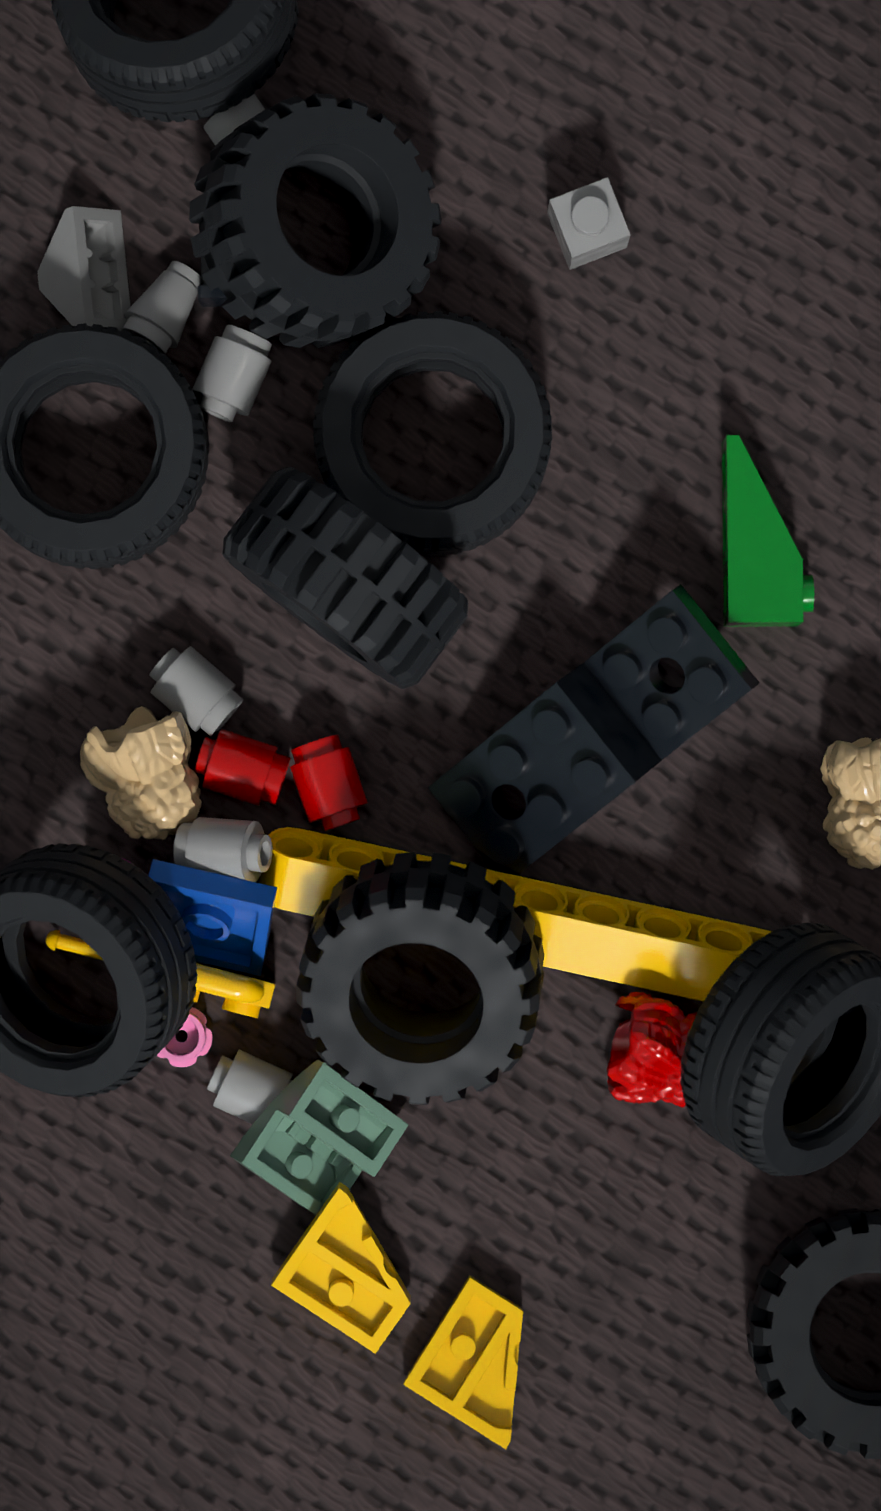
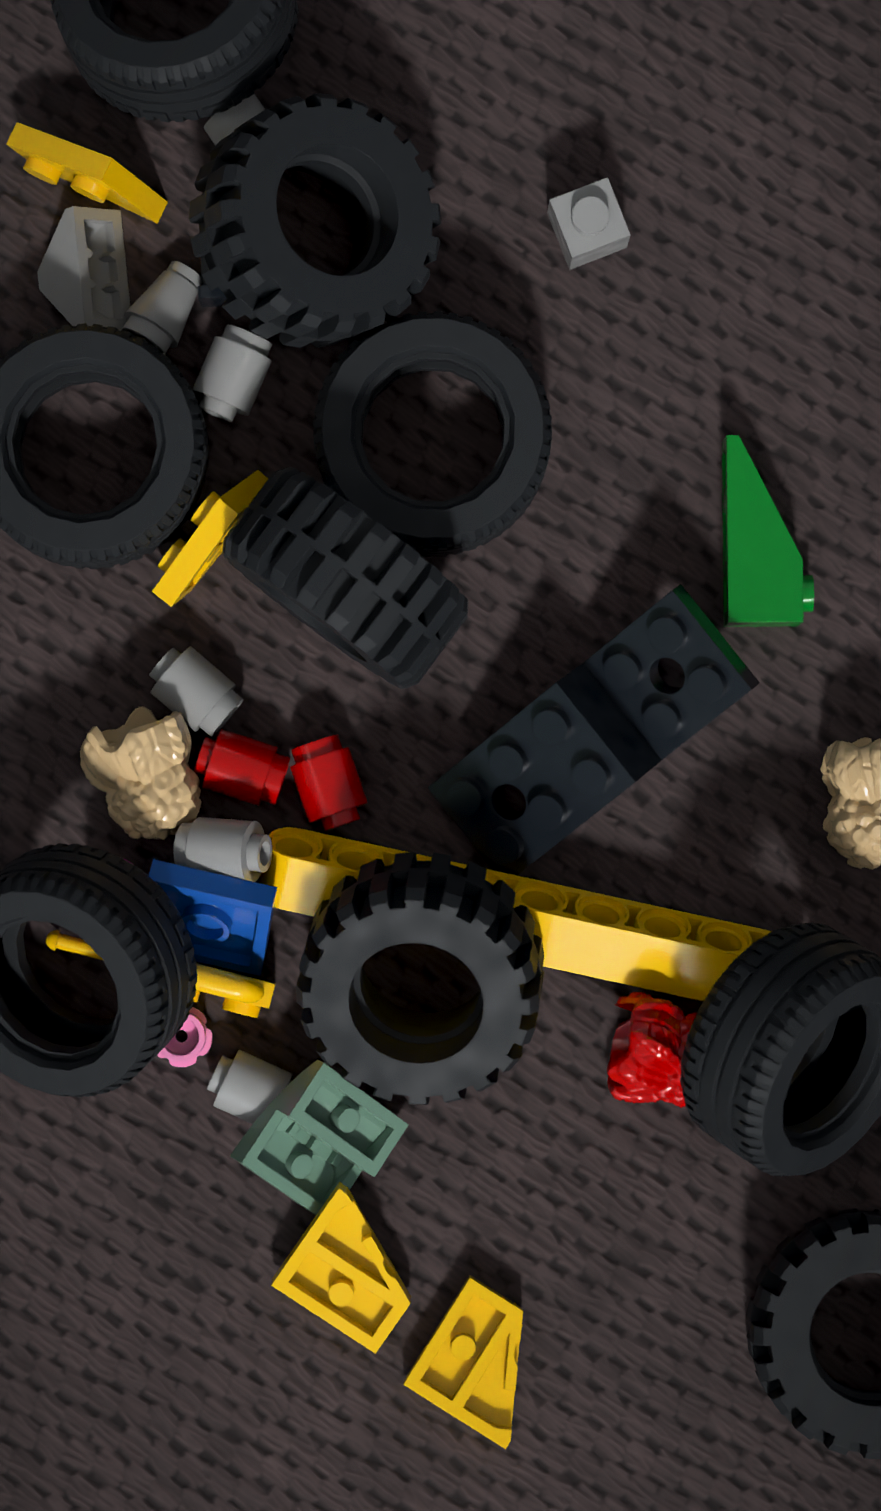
(87, 171): none -> yellow wing
(190, 560): none -> yellow wing

